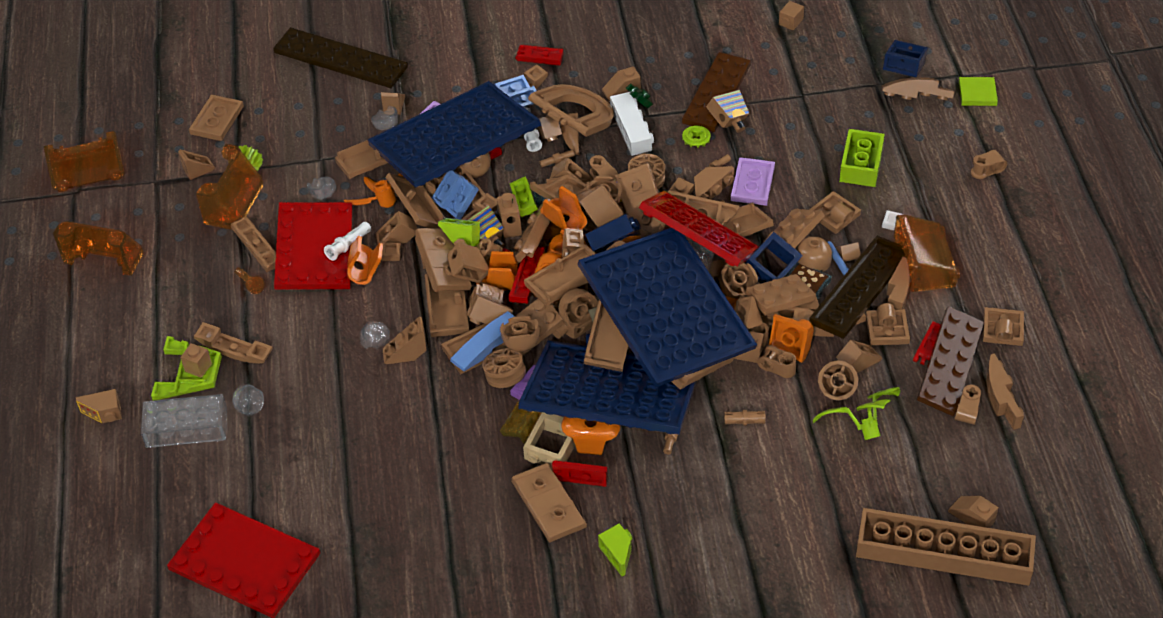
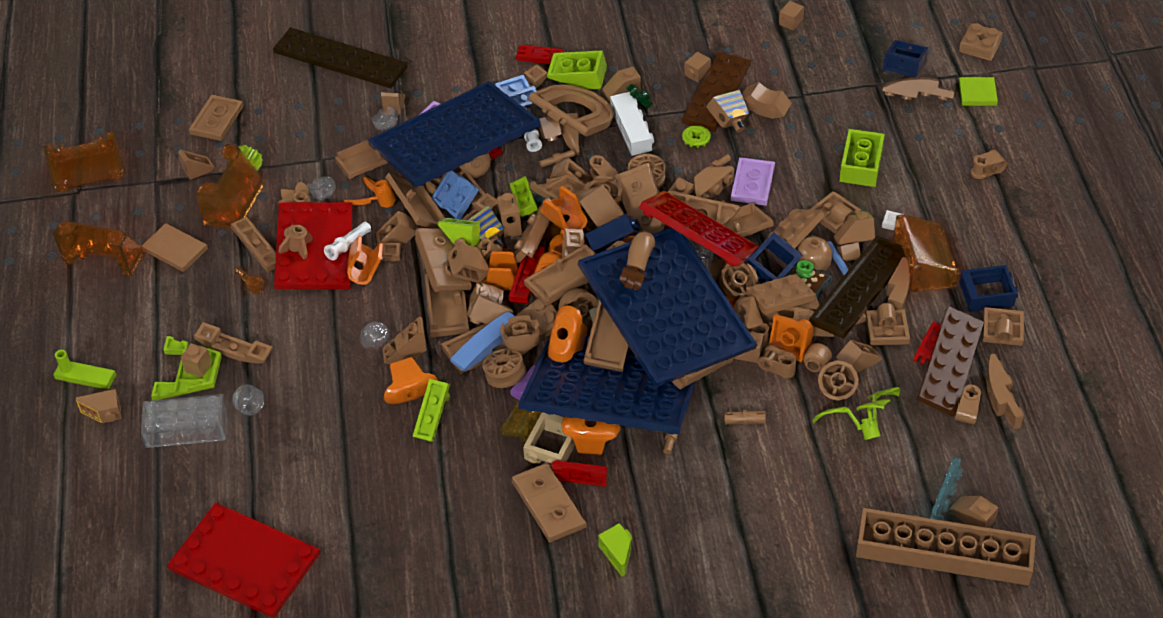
(82, 373): none -> lime piece
(174, 247): none -> medium nougat tile
(296, 240): none -> medium nougat brick
(300, 194): none -> medium nougat plate
(408, 382): none -> orange piece
(431, 410): none -> lime piece
(571, 320): none -> orange piece
(579, 68): none -> lime slope
(637, 260): none -> medium nougat piece
(697, 66): none -> medium nougat brick
(766, 101): none -> medium nougat brick
(804, 269): none -> bright green bush
(817, 357): none -> medium nougat head
(856, 229): none -> medium nougat slope
(948, 488): none -> clear light blue plate
(973, 277): none -> dark blue window
(980, 41): none -> medium nougat brick

